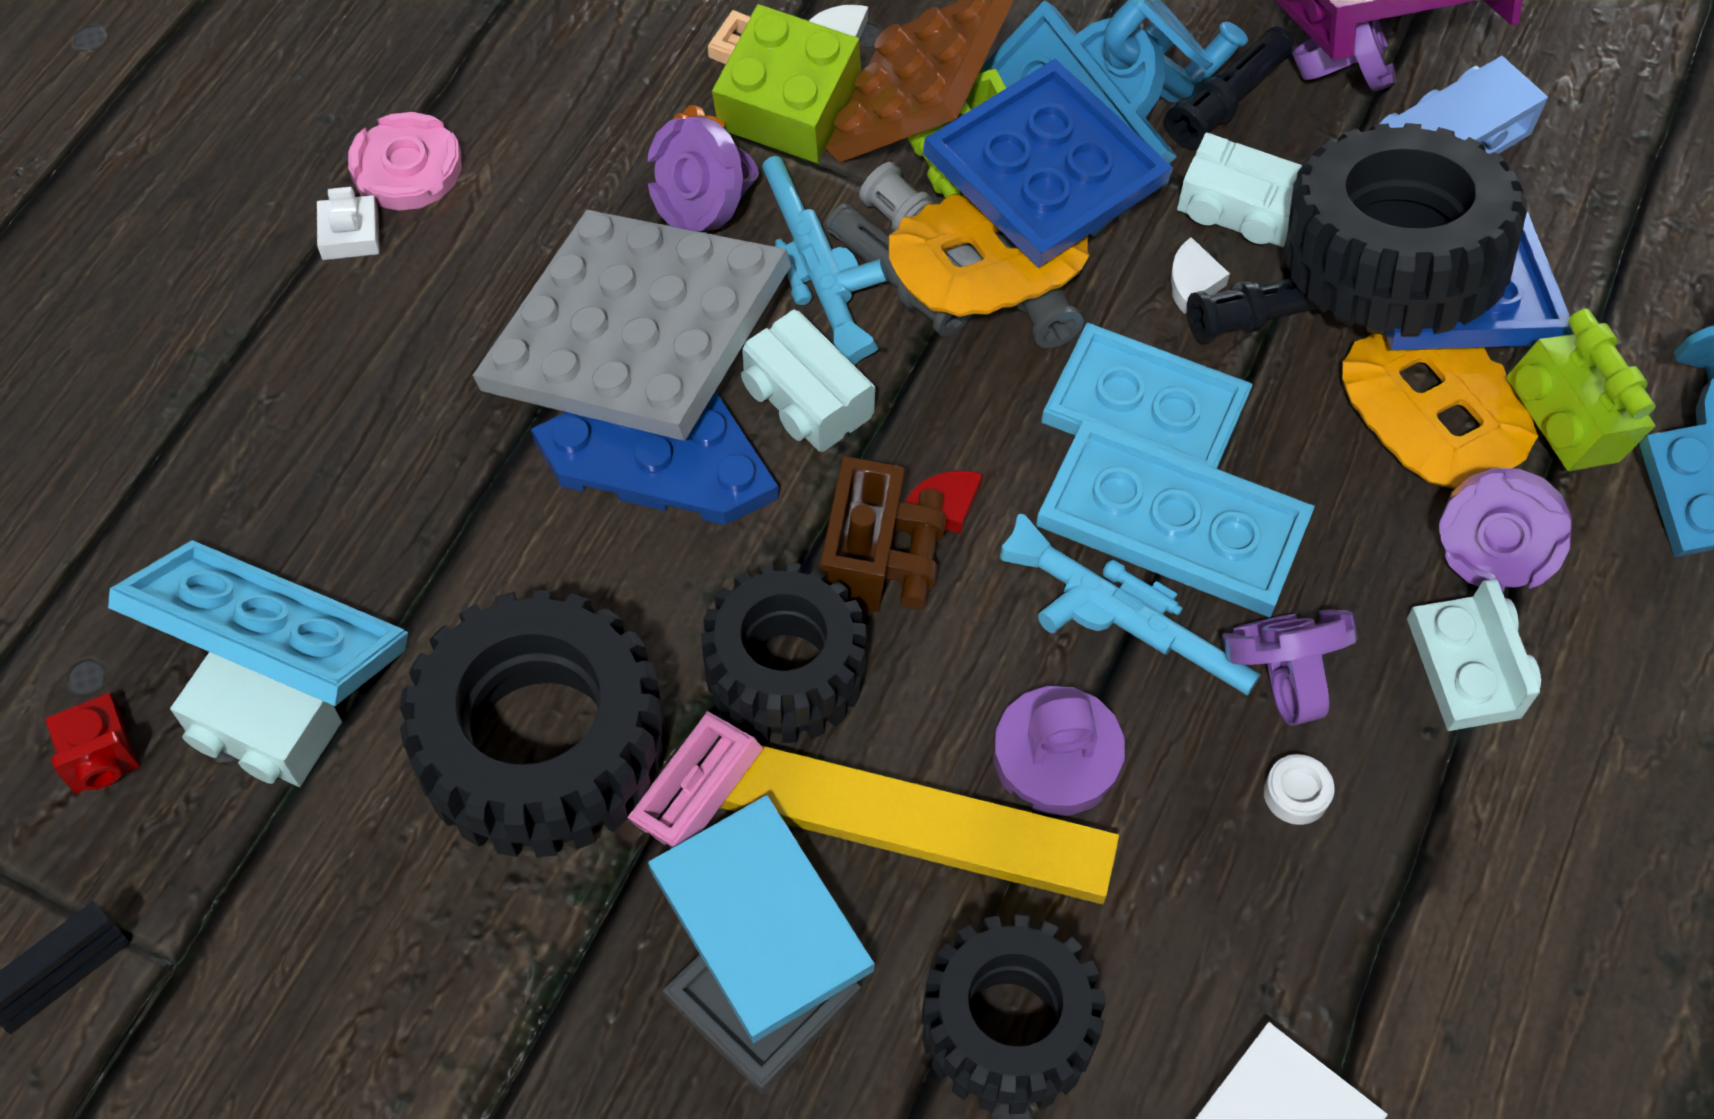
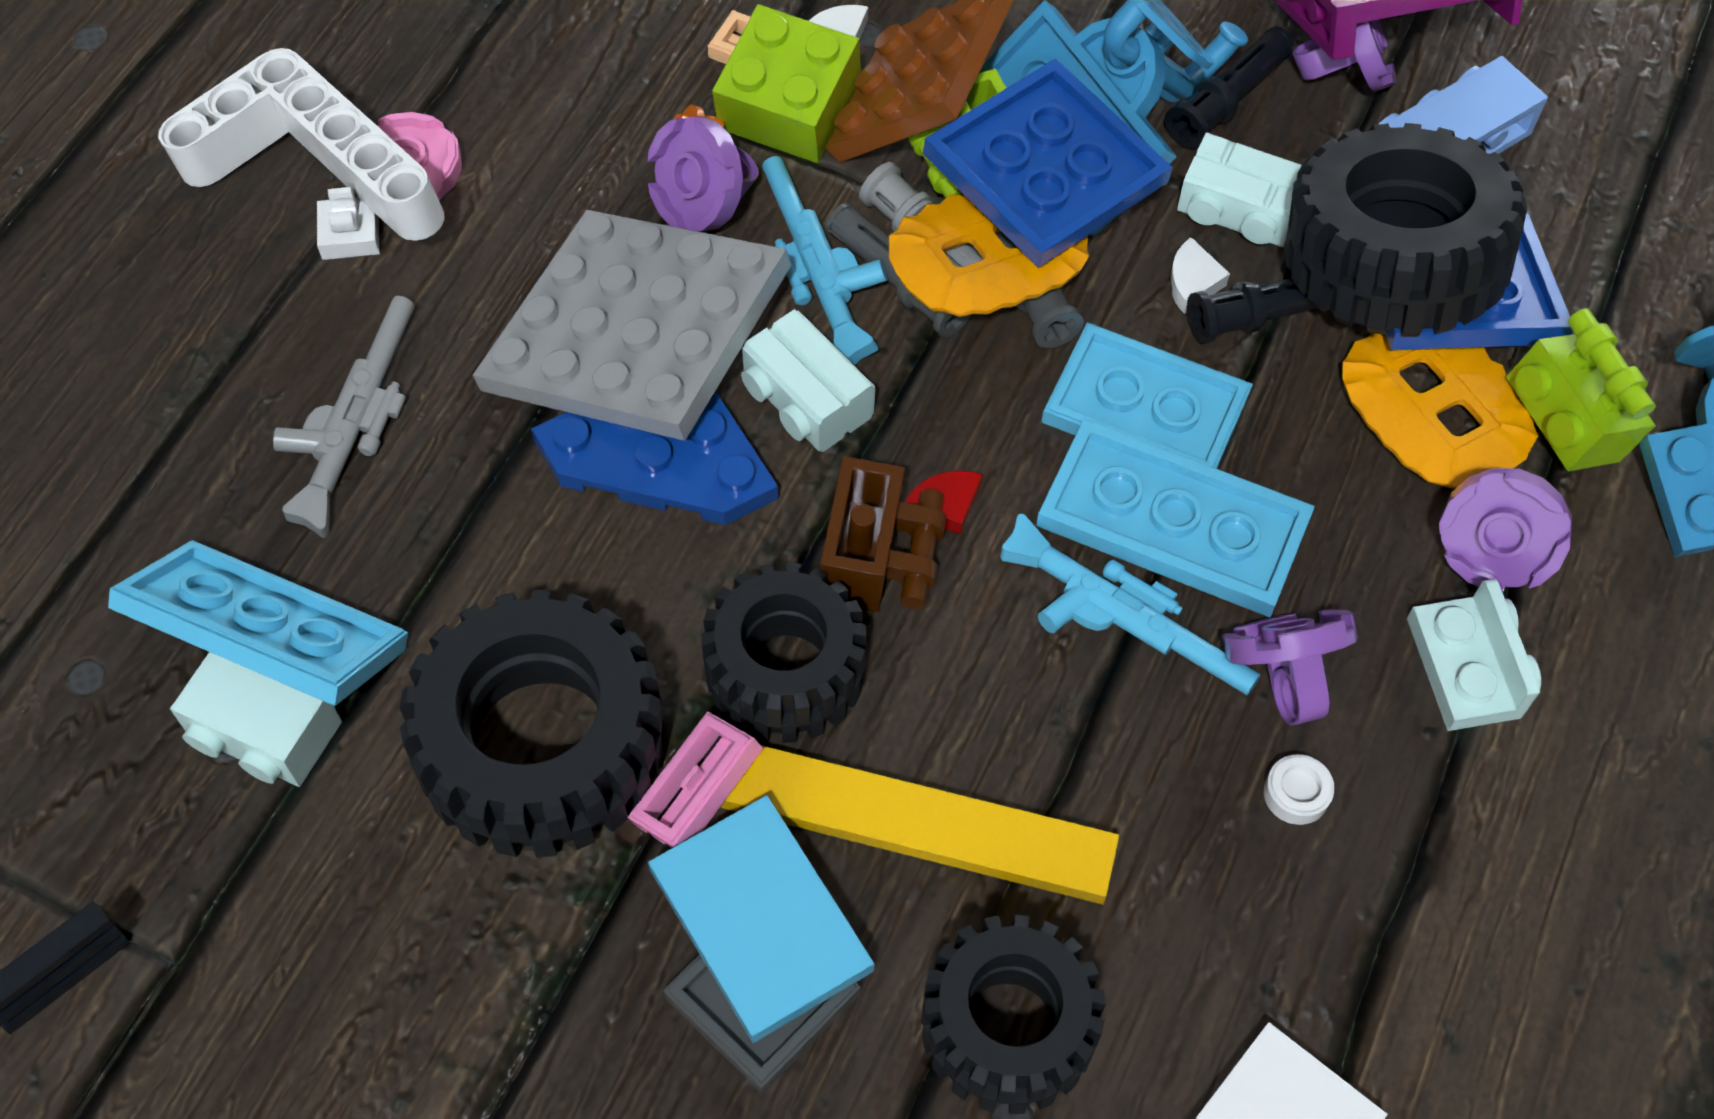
(91, 744): red bracket -> none
(287, 95): none -> white beam
(334, 429): none -> light grey piece
(1058, 750): medium lavender tile -> none

